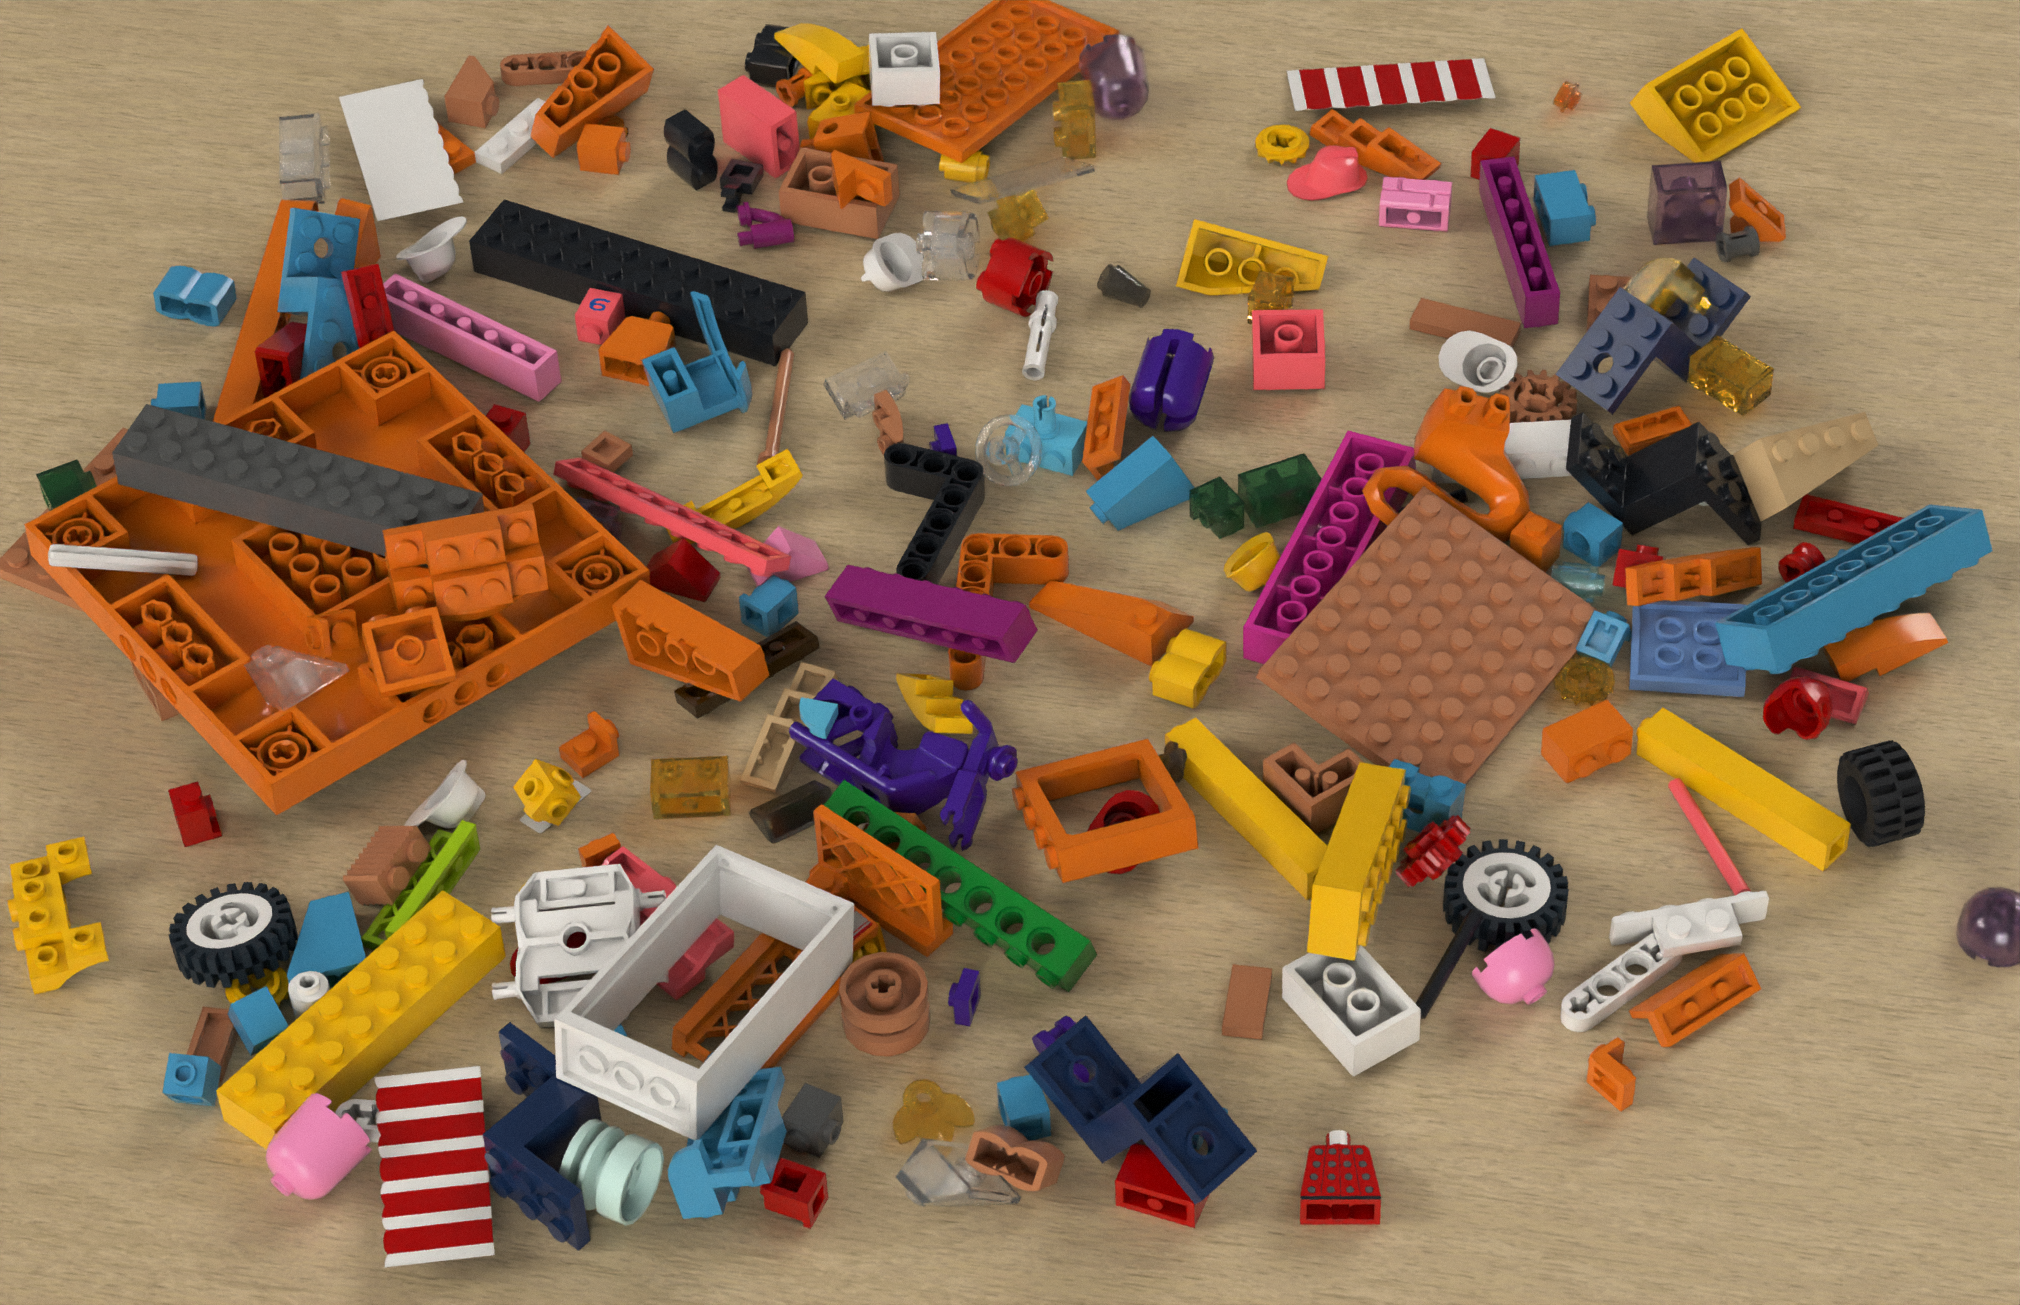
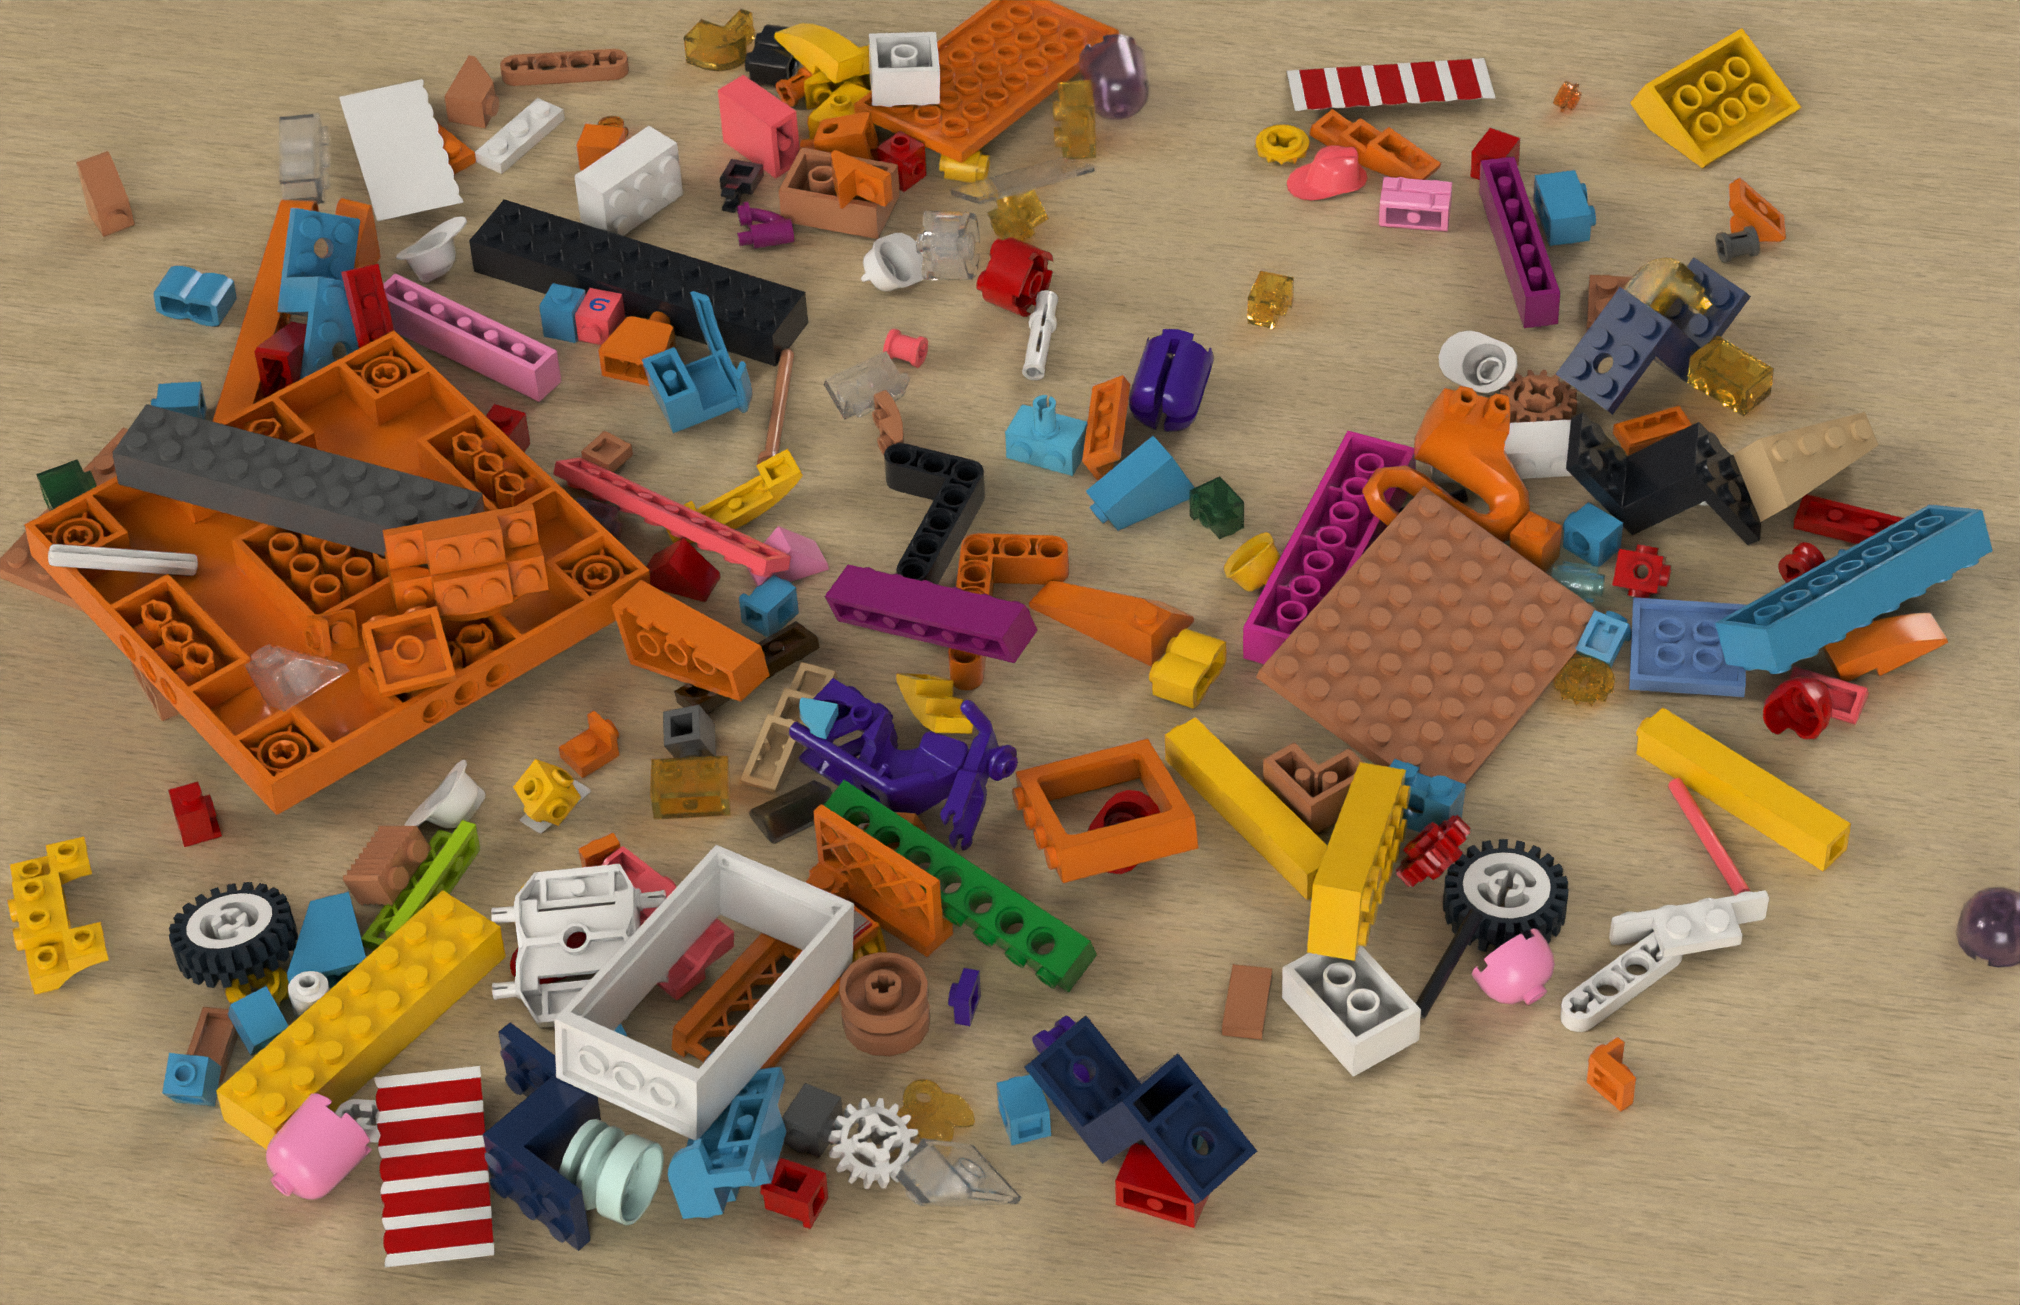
(104, 194): none -> nougat slope
(559, 312): none -> dark azure brick
(596, 88): orange wedge -> none
(630, 183): none -> white brick
(689, 732): none -> dark grey brick
(690, 149): black brick -> none
(717, 46): none -> clear yellow brick
(864, 1158): none -> white gear
(906, 347): none -> coral bush
(909, 156): none -> red brick
(943, 440): dark purple plate -> none
(995, 447): clear piece -> none
(1021, 1162): nougat brick -> none
(1121, 285): clear smoke cone -> none
(1174, 760): clear smoke plant -> none
(1229, 261): yellow wedge -> none
(1278, 489): clear green brick -> none
(1288, 349): coral brick -> none
(1339, 1184): red torso -> none
(1448, 320): nougat tile -> none
(1587, 741): orange brick -> none
(1686, 202): brick -> none
(1693, 576): orange slope -> none
(1698, 997): orange panel -> none
(1881, 793): black tyre -> none

